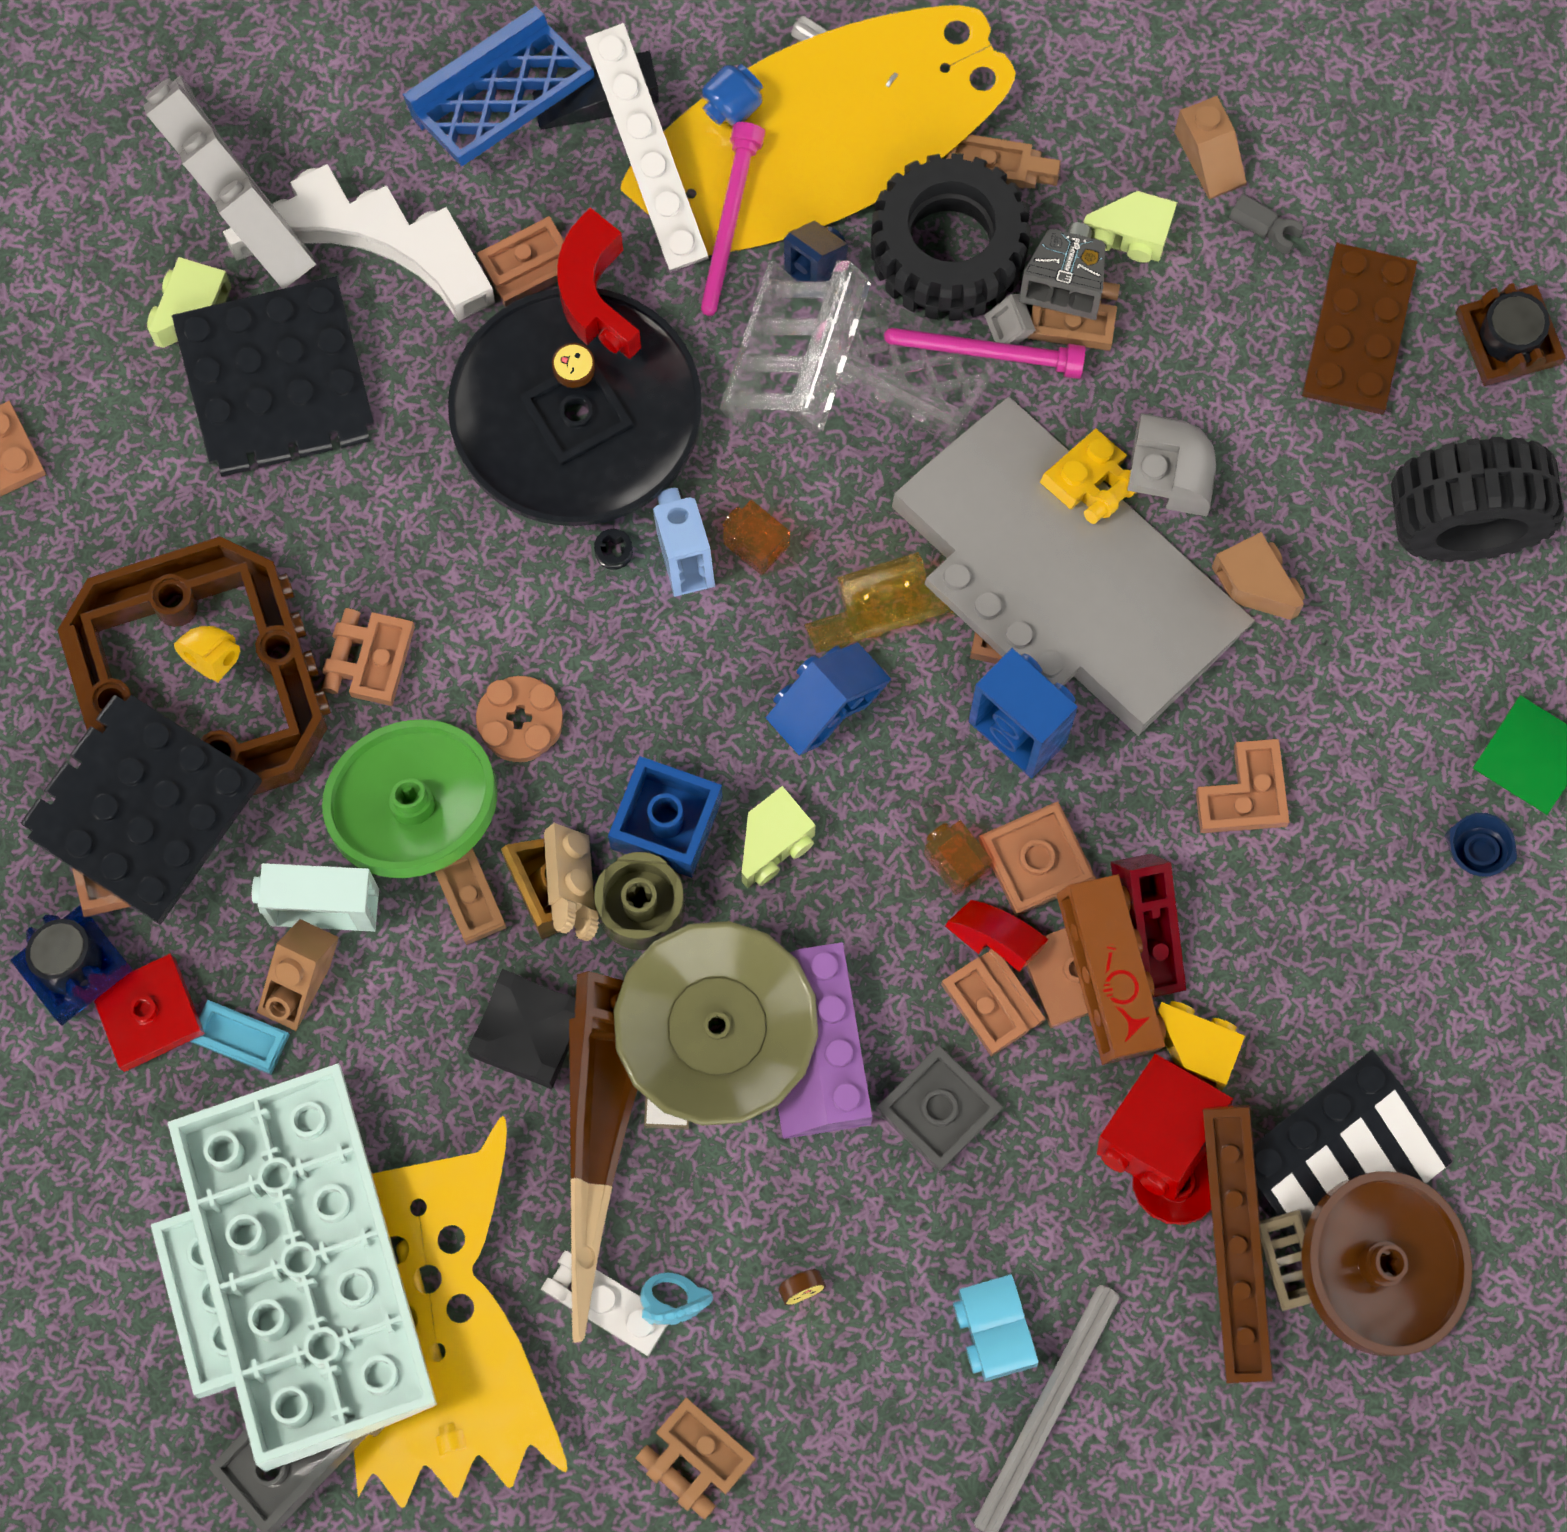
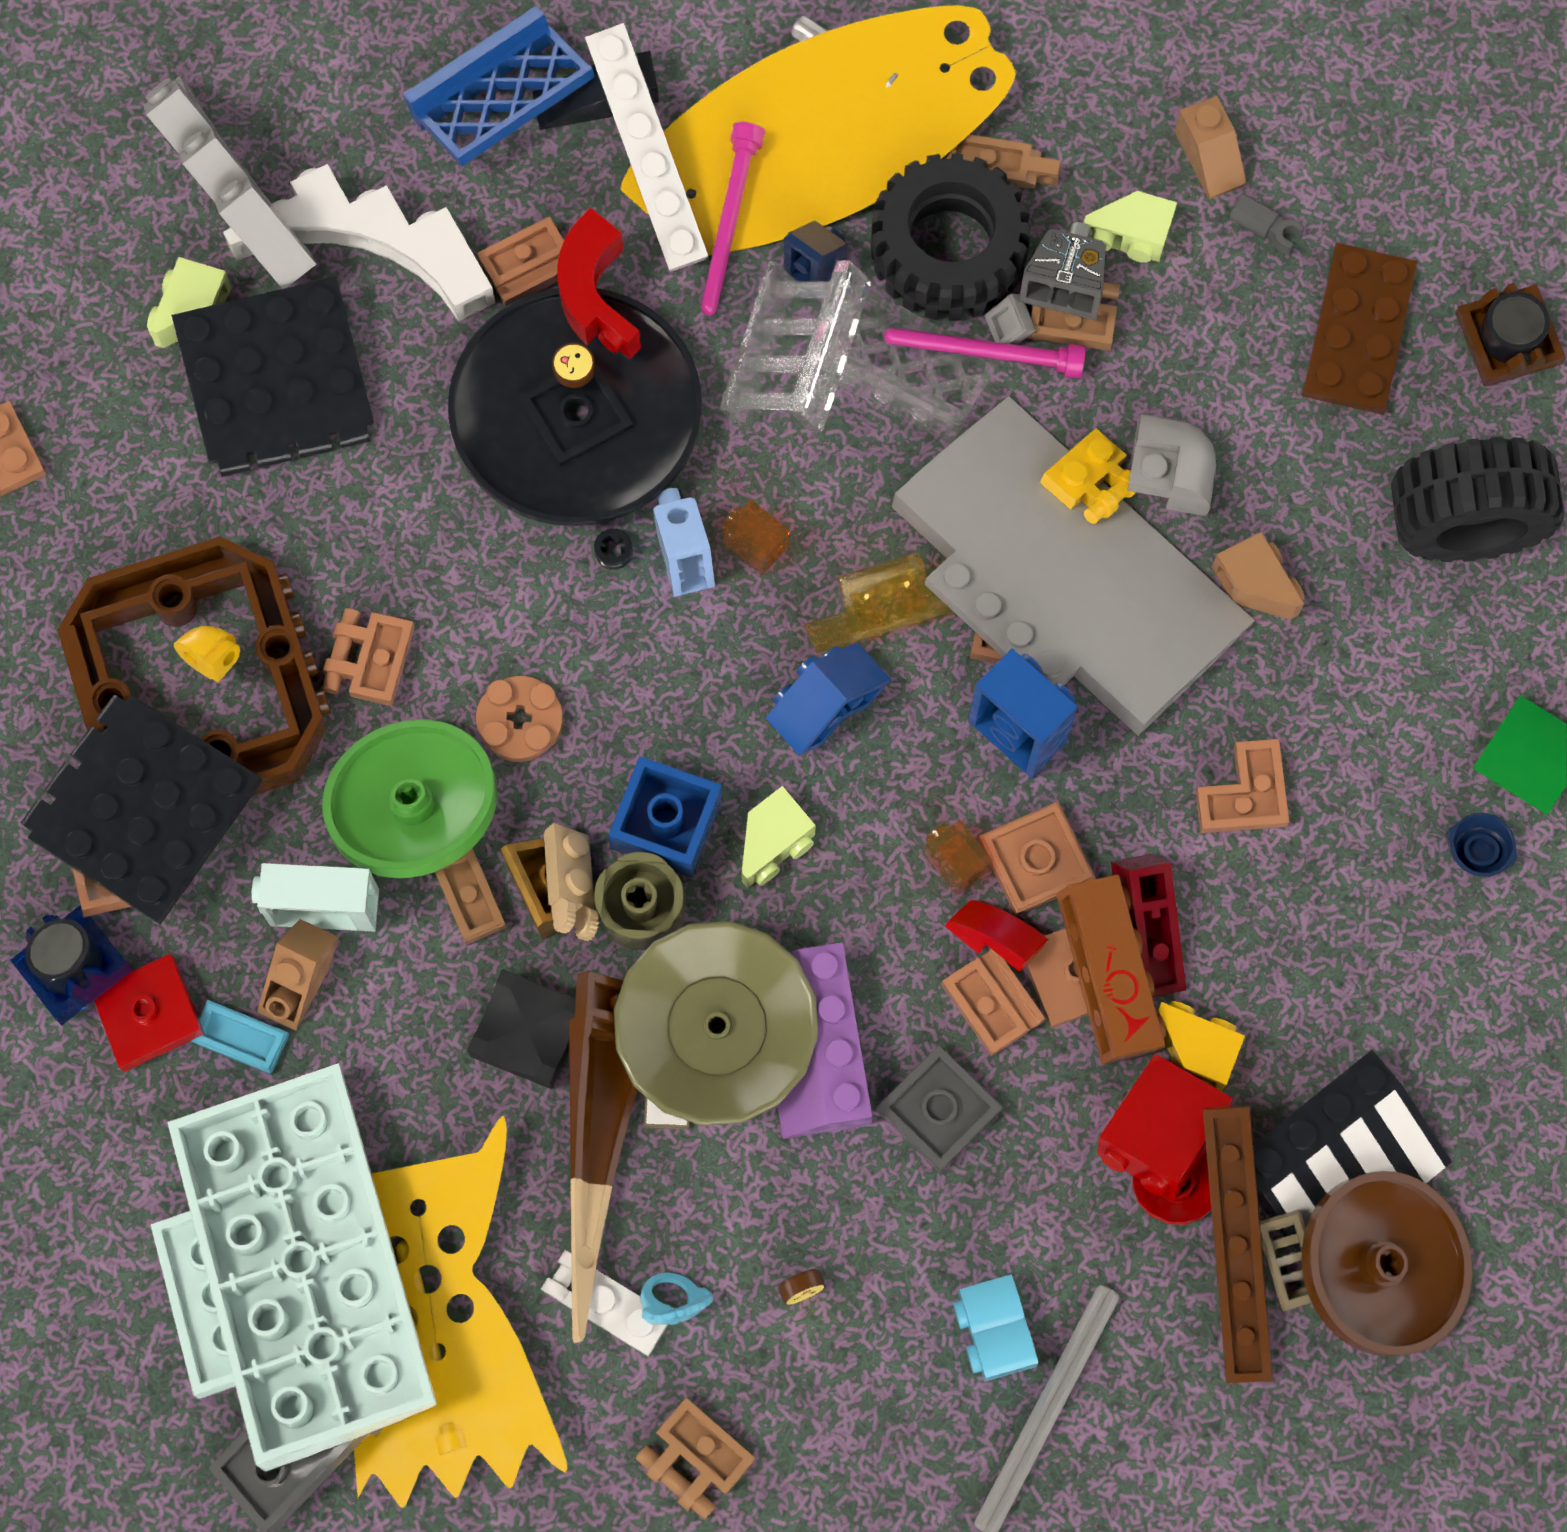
(732, 95): blue head -> none

